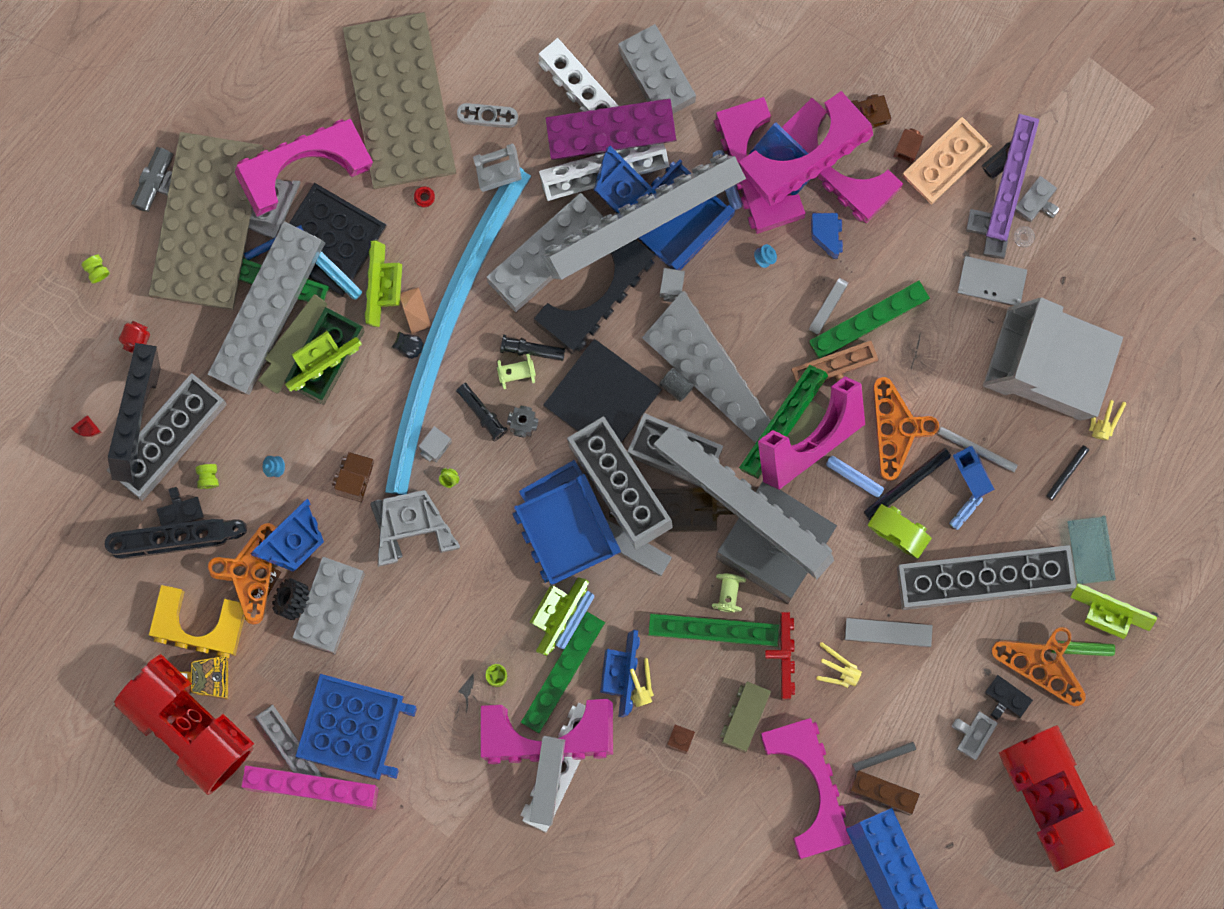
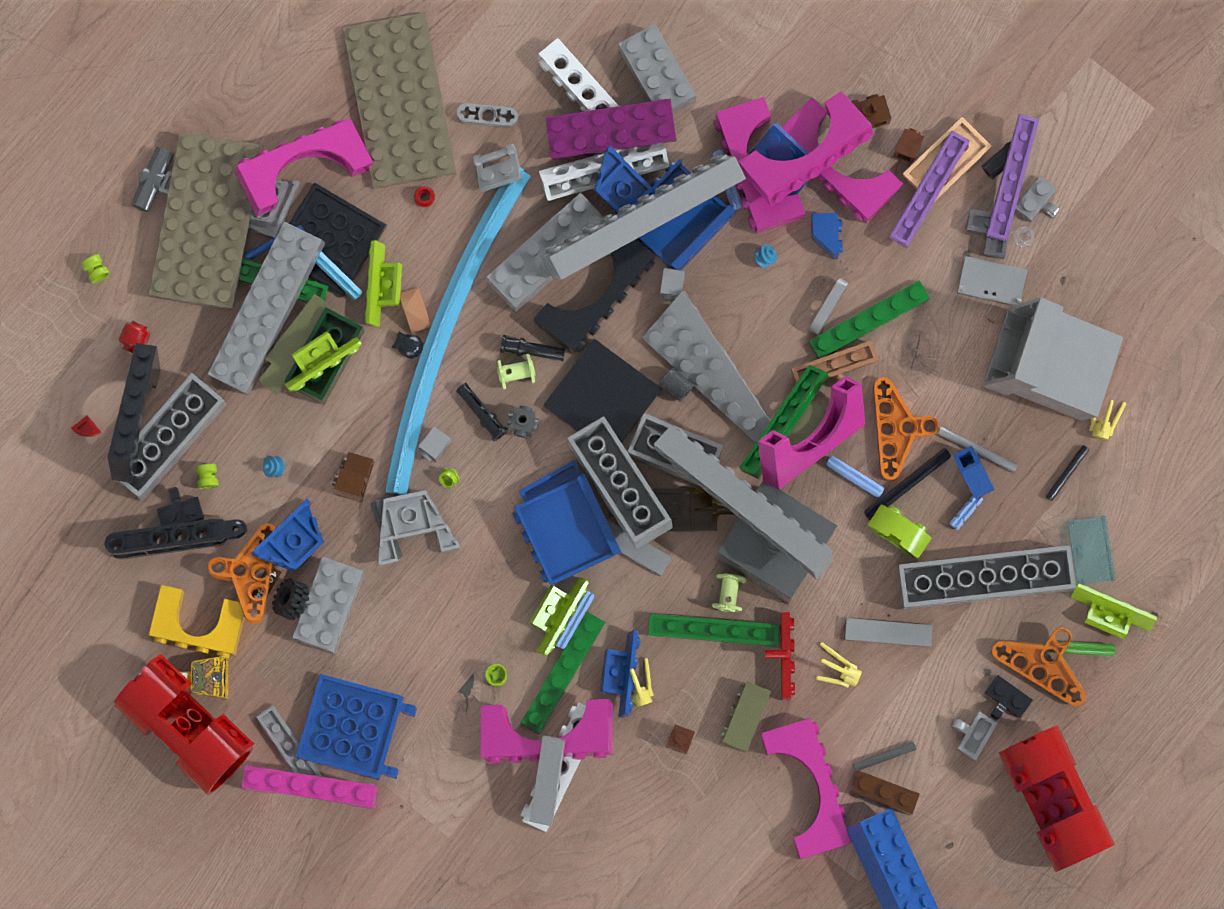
(929, 189): none -> medium lavender tile

